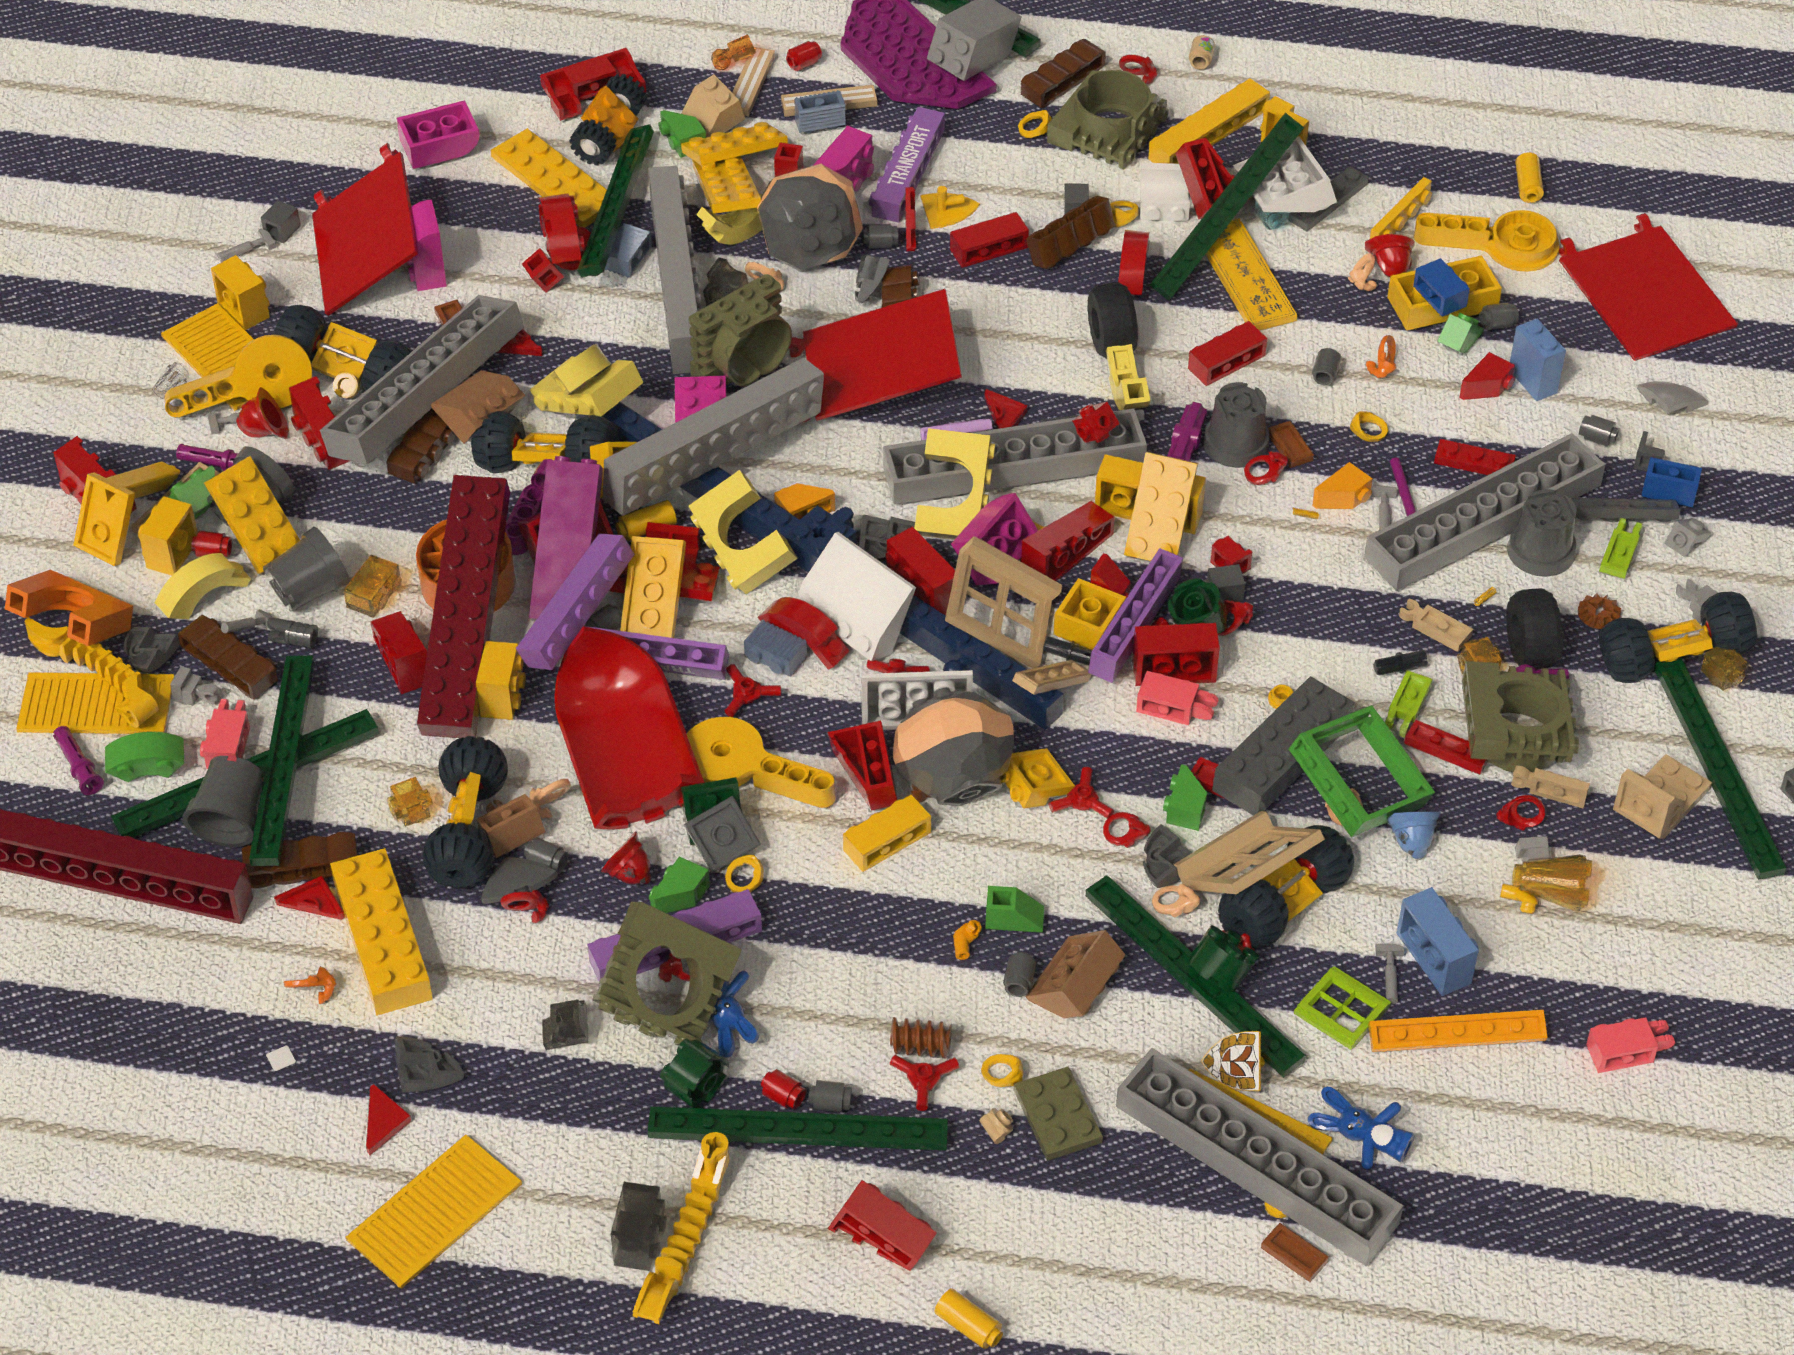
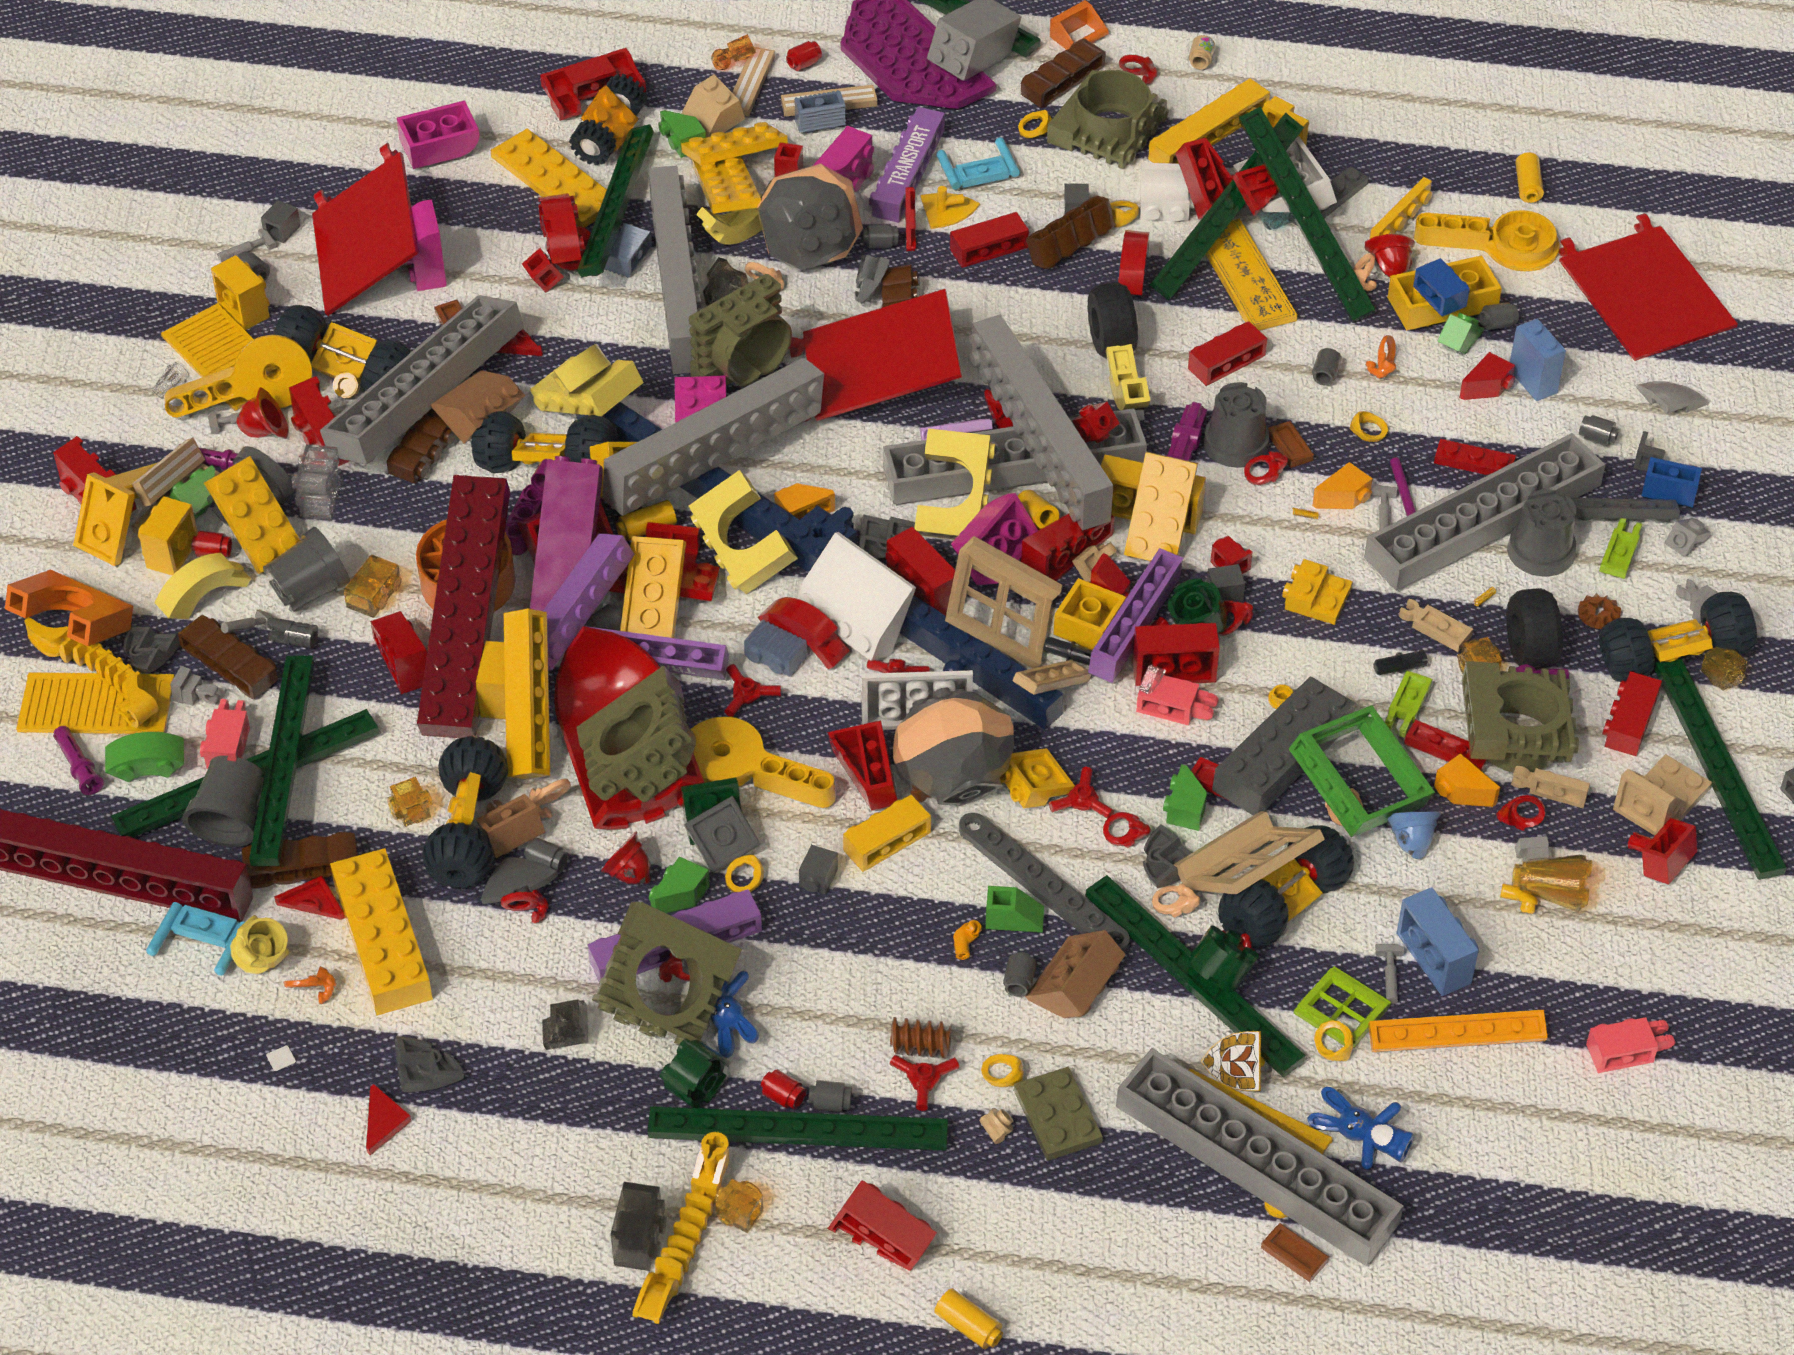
(168, 472): none -> tan tile
(199, 926): none -> medium azure plate
(257, 265): none -> dark grey brick
(259, 945): none -> light yellow helmet
(317, 482): none -> clear brick
(433, 1211): yellow window -> none
(526, 694): none -> yellow brick
(638, 739): none -> olive hose
(739, 1204): none -> clear yellow brick
(818, 869): none -> dark grey brick
(982, 170): none -> medium azure plate
(1038, 508): none -> yellow brick
(1039, 879): none -> dark grey plate
(1041, 423): none -> light grey brick
(1074, 19): none -> orange tile
(1089, 557): none -> tan plate
(1152, 679): none -> clear tile
(1255, 187): none -> red wing
(1307, 215): none -> dark green plate
(1316, 592): none -> yellow plate
(1342, 1054): none -> yellow piece
(1465, 784): none -> light orange slope
(1631, 713): none -> red brick
(1667, 851): none -> red brick

